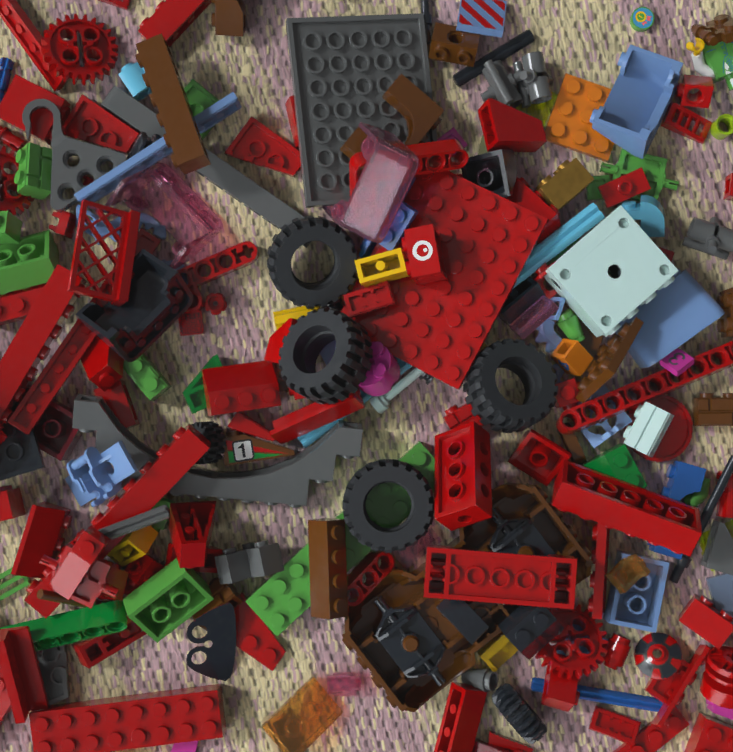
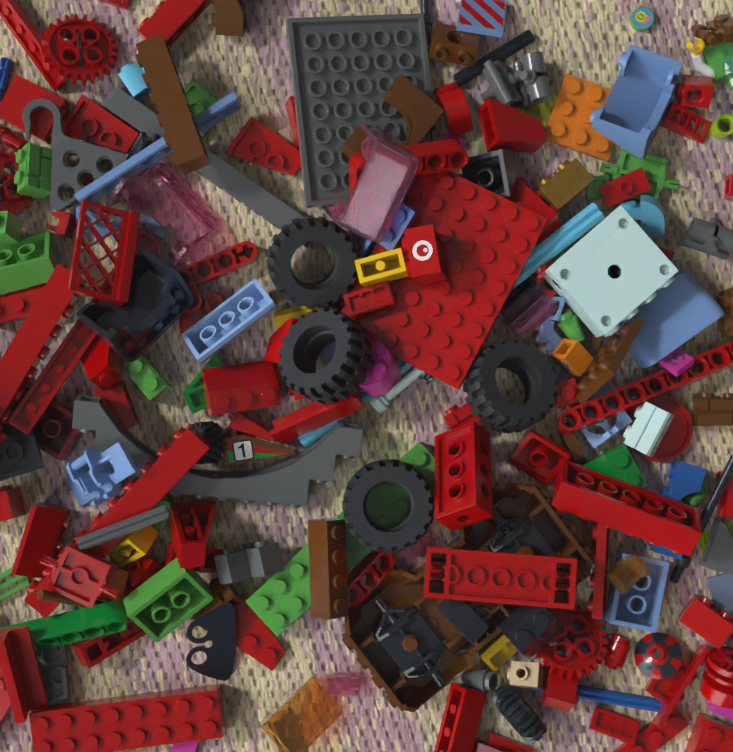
(79, 562): slope -> none
(228, 321): none -> light blue slope
(455, 107): none -> red brick
(526, 675): none -> tan brick

